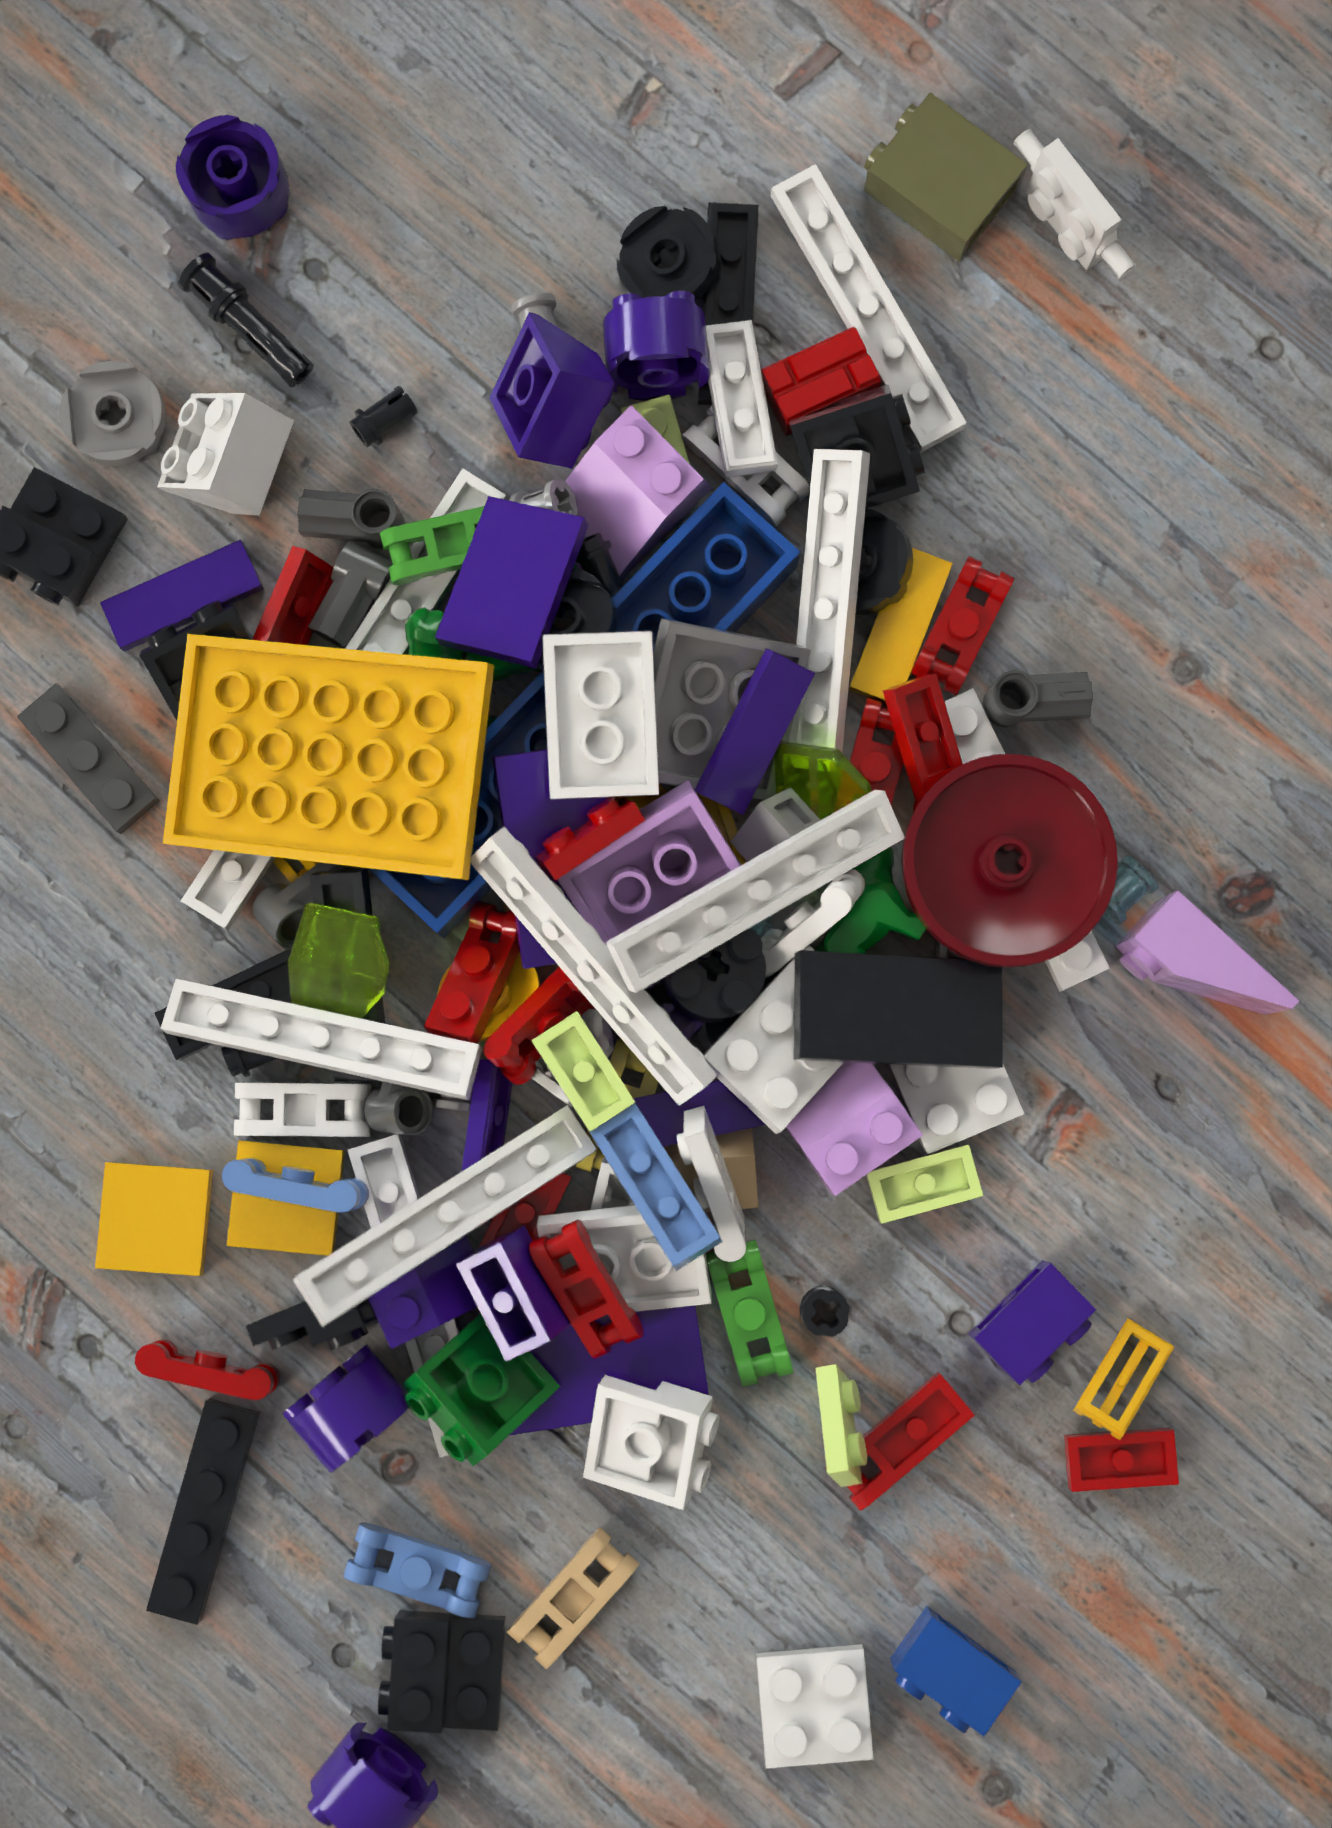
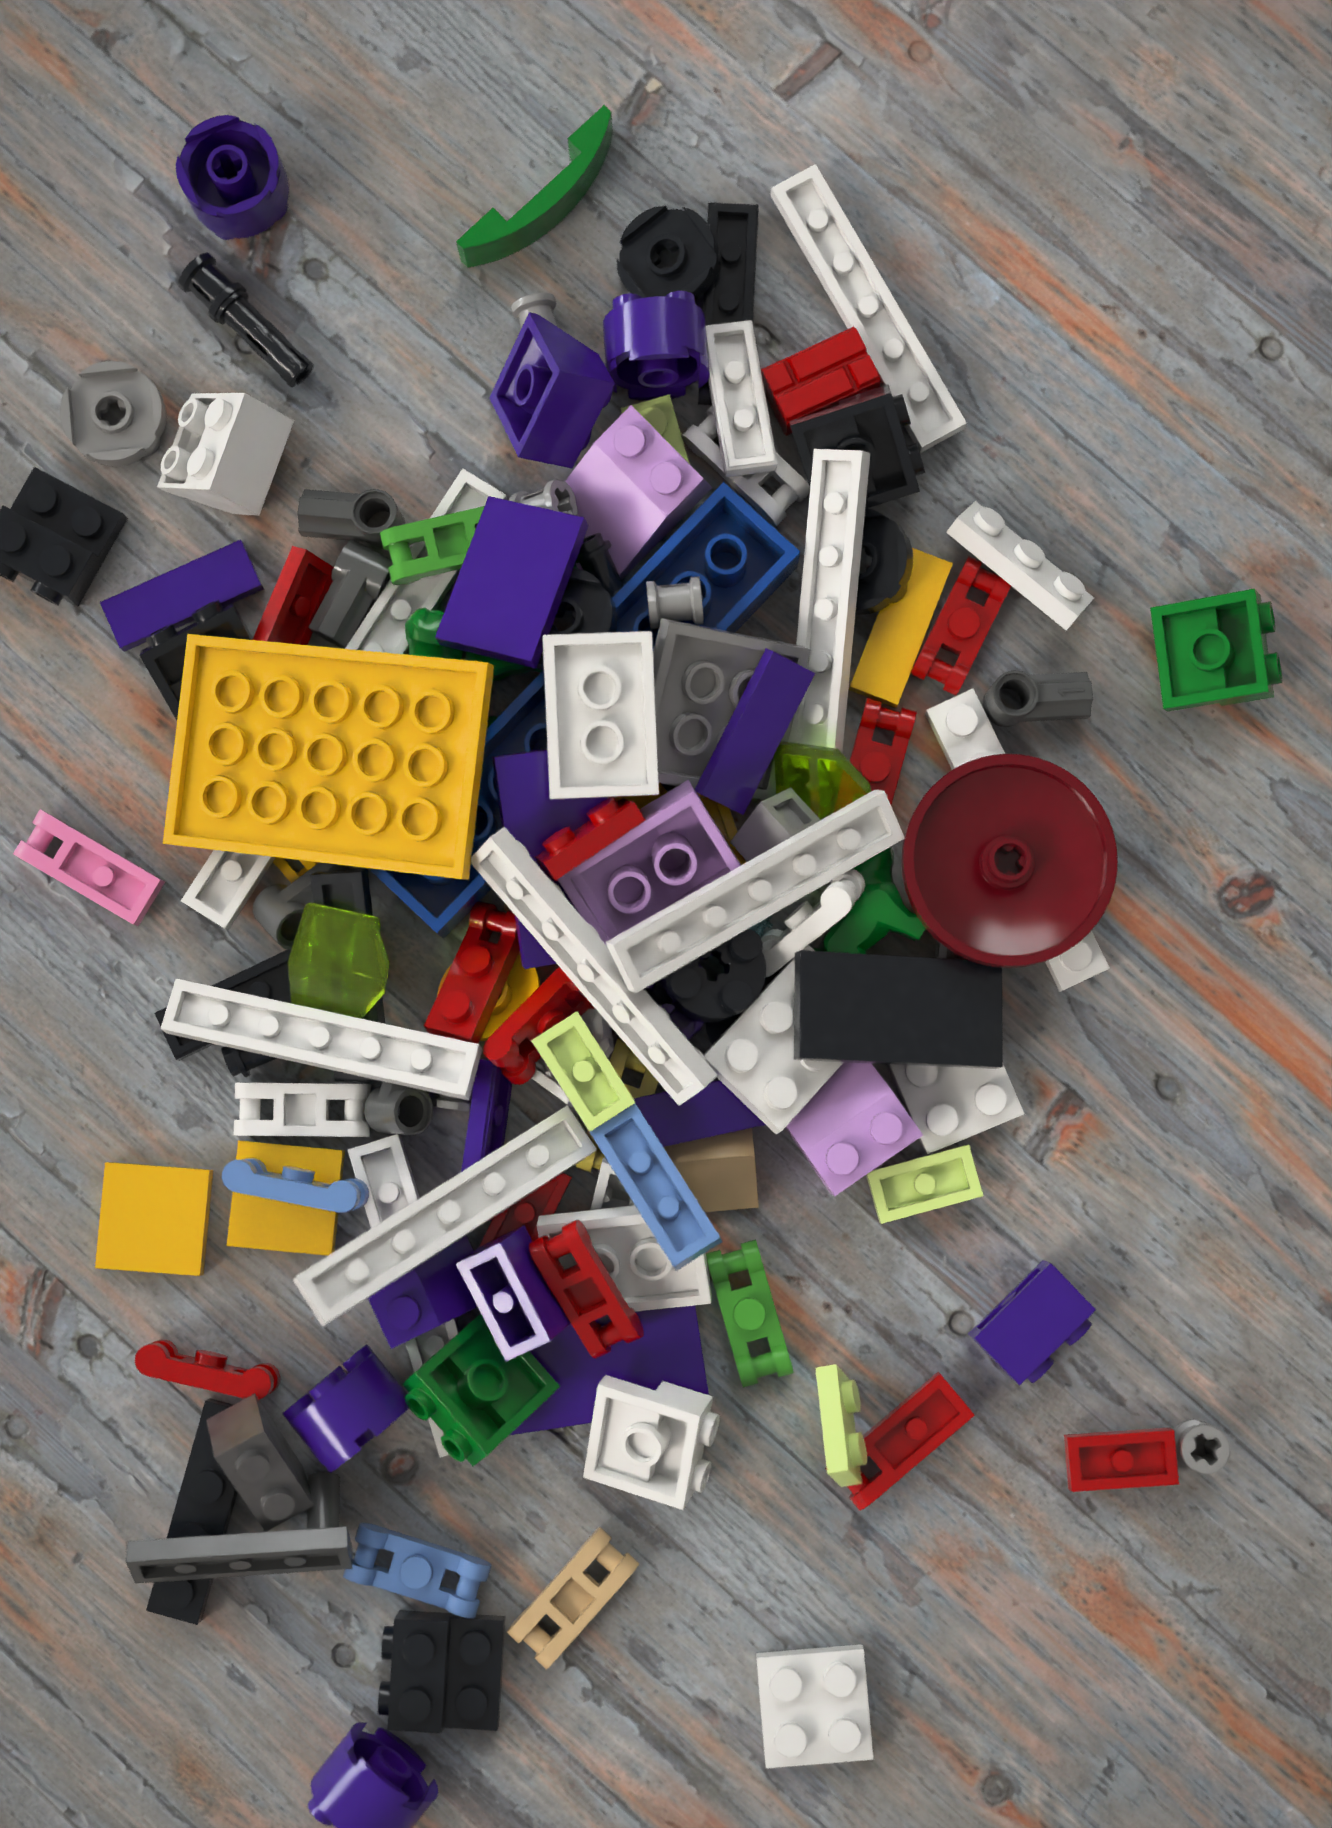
(88, 758): dark grey plate -> none
(90, 869): none -> bright pink plate
(259, 1462): none -> flat silver brick
(300, 1321): black plate -> none
(317, 1548): none -> dark grey piece
(382, 417): black pin -> none
(496, 238): none -> green slope
(675, 602): none -> light grey bush
(713, 1183): white plate -> none
(808, 1311): black bush -> none
(922, 732): red plate -> none
(943, 175): olive brick -> none
(954, 1672): blue brick -> none
(1020, 564): none -> white plate
(1072, 206): white plate -> none
(1100, 1416): yellow tile -> none
(1131, 885): clear light blue bush -> none
(1190, 953): lavender slope -> none
(1215, 650): none -> green plate
(1216, 1447): none -> light grey bush

